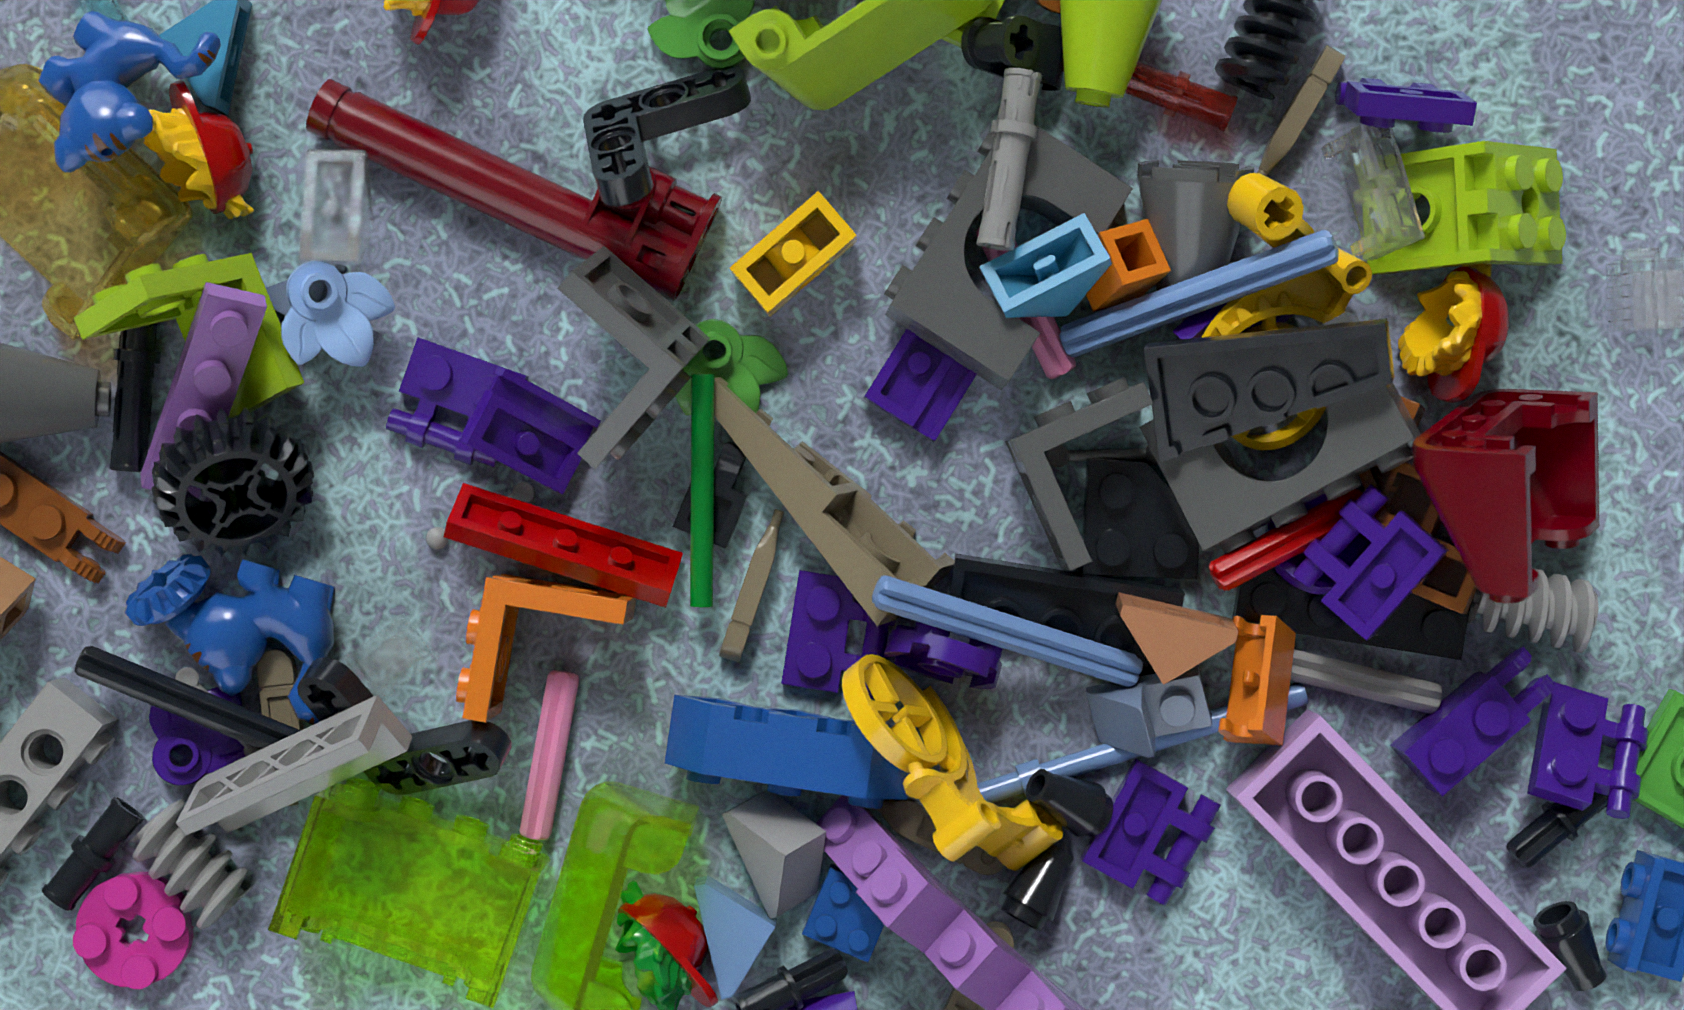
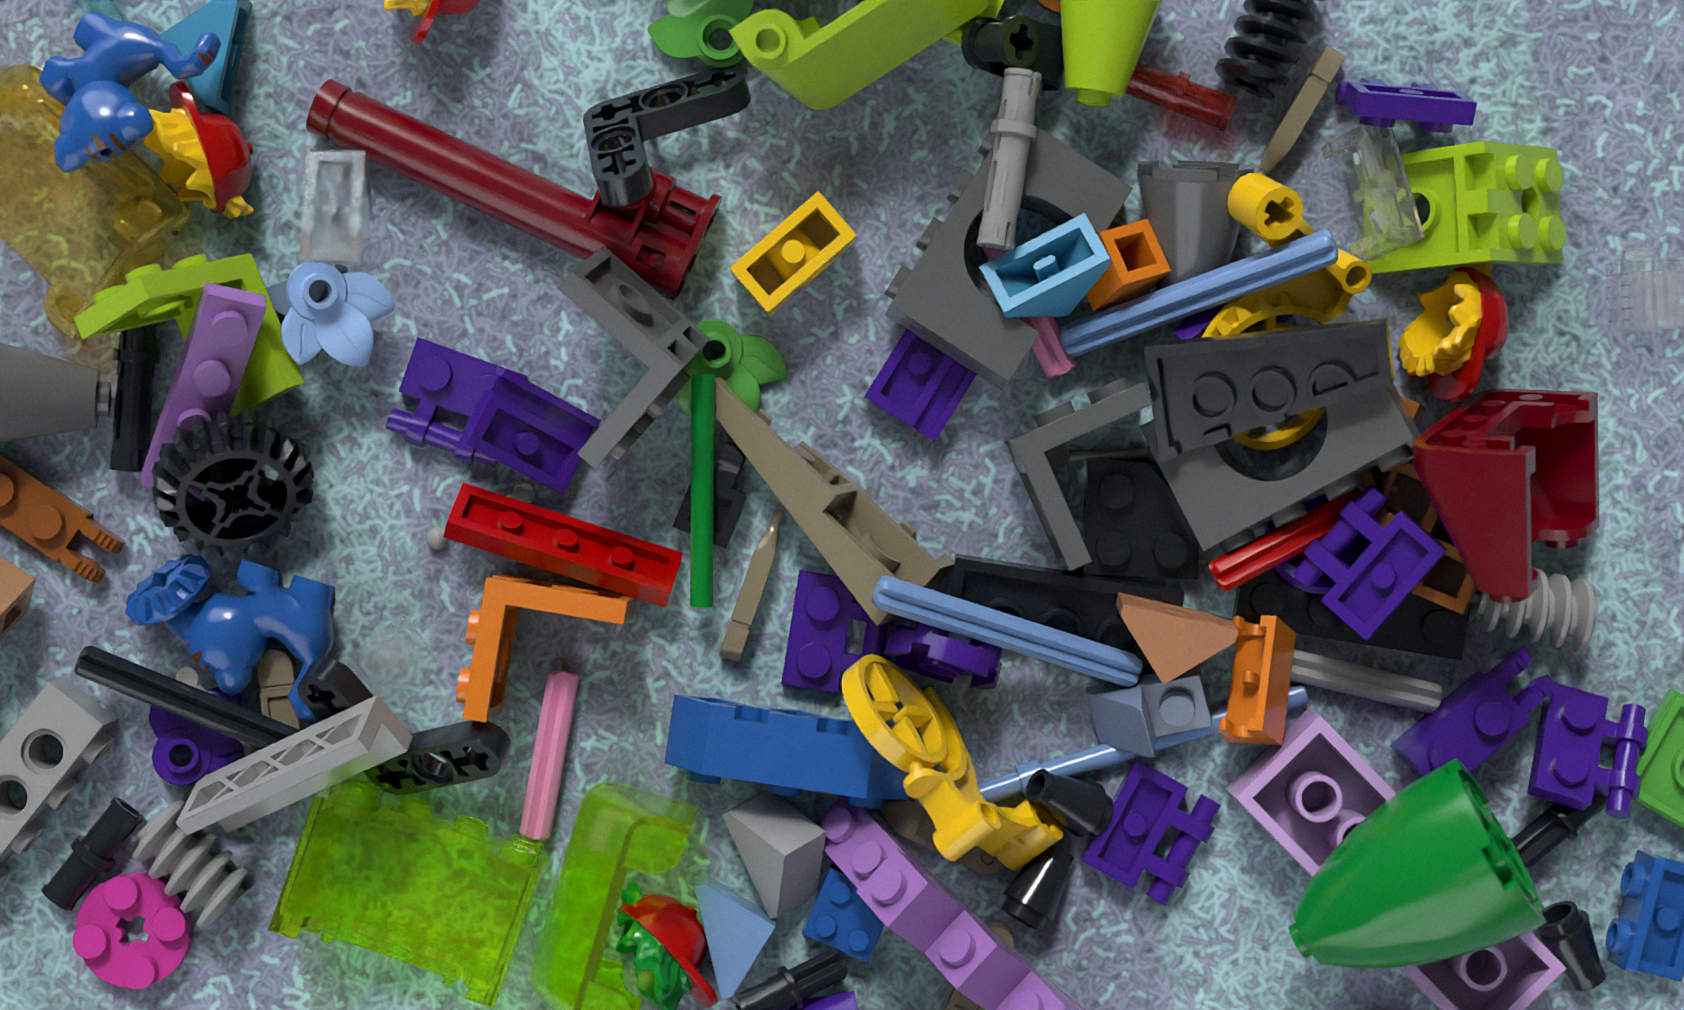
(1418, 882): none -> green cylinder

